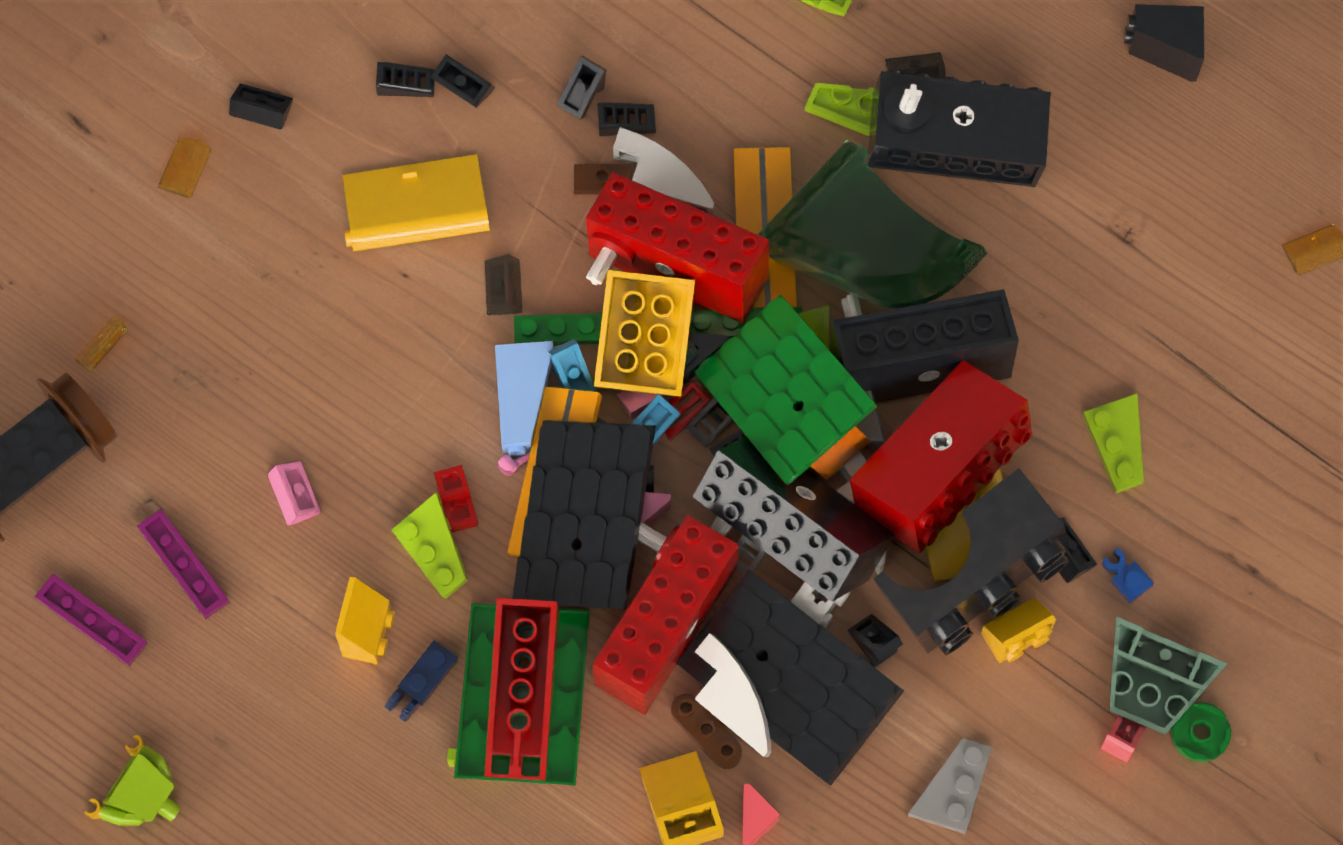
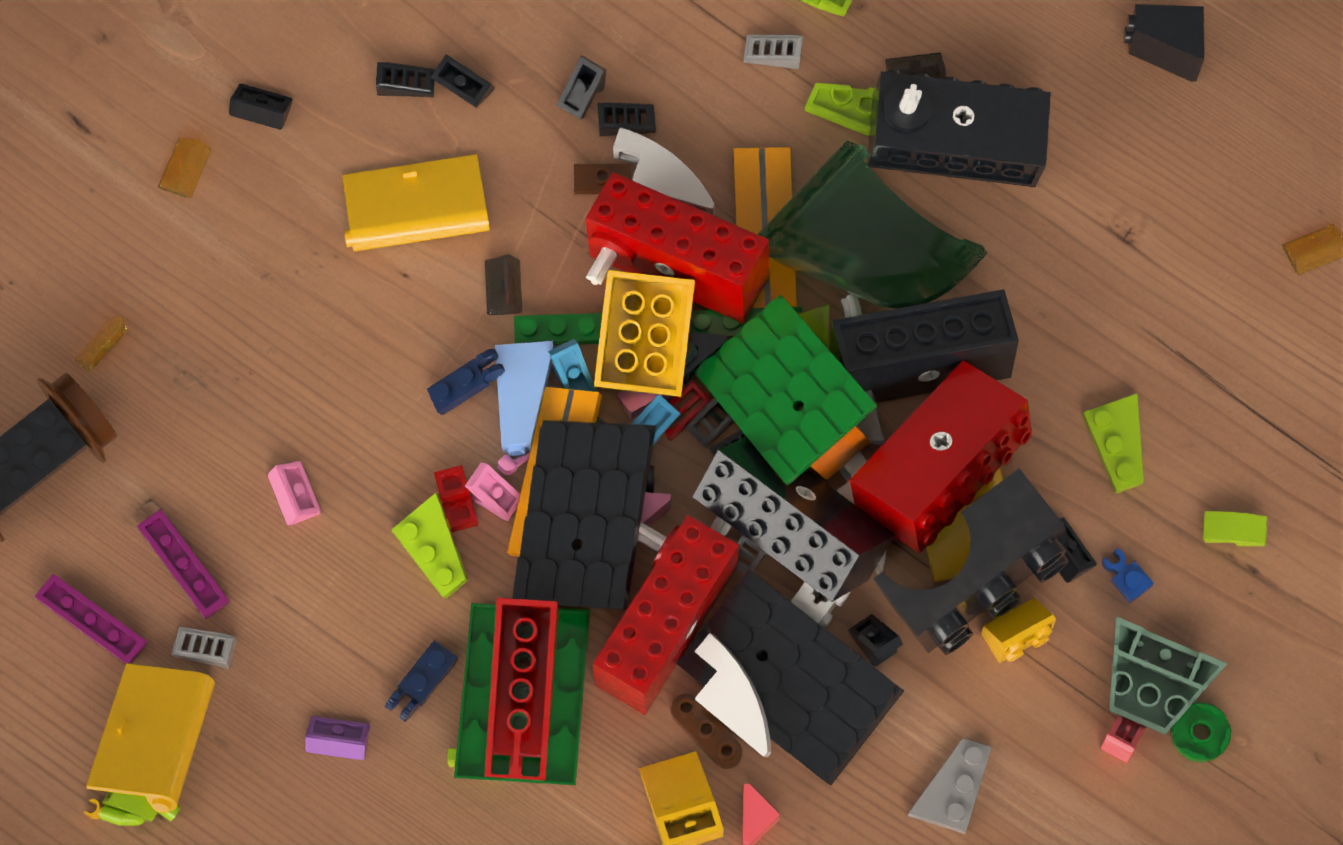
(152, 734): none -> yellow door
(220, 661): none -> light grey slope
(337, 738): none -> medium lavender slope
(363, 623): yellow slope -> none
(465, 382): none -> dark blue hinge
(493, 492): none -> bright pink slope
(783, 60): none -> light grey slope
(1235, 528): none -> lime slope

